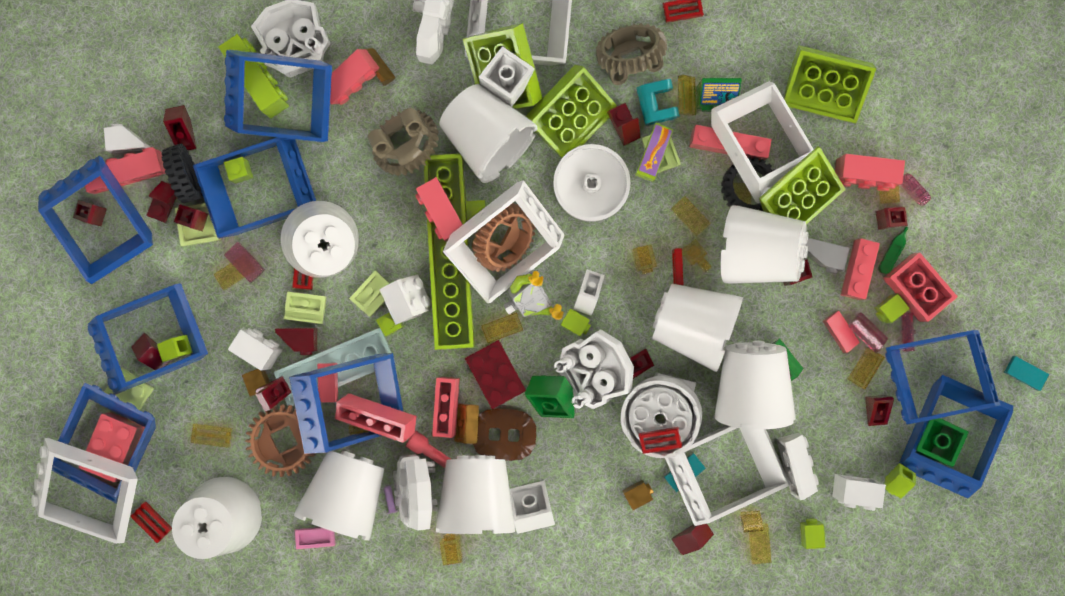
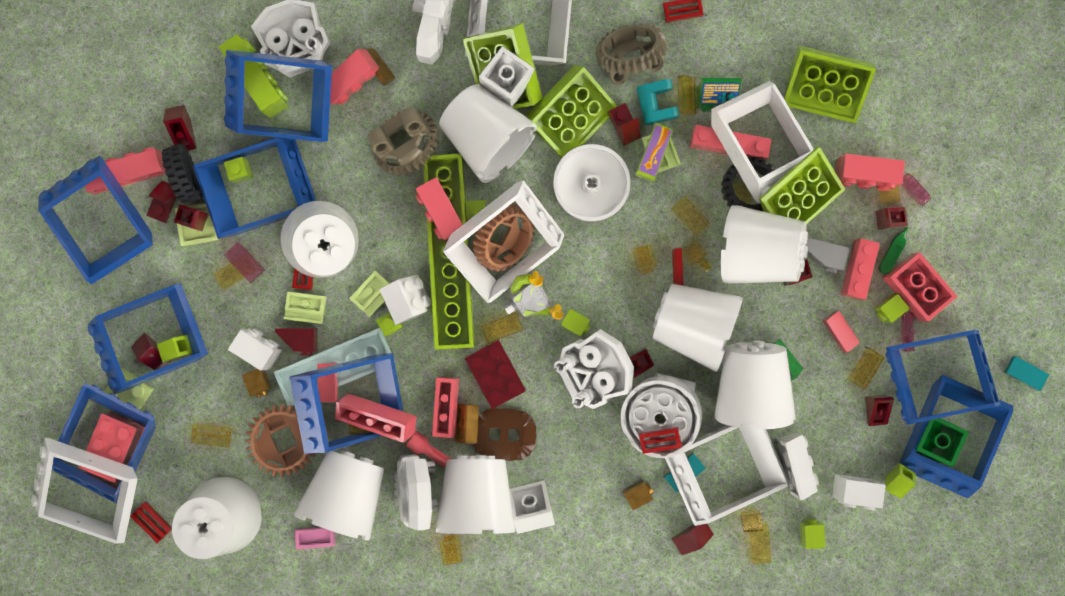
(89, 213): dark red slope -> none
(122, 140): white slope -> none
(272, 393): dark red slope -> none
(390, 500): lavender piece -> none
(551, 396): green slope -> none
(589, 292): white slope -> none
(868, 332): clear pink tile -> none

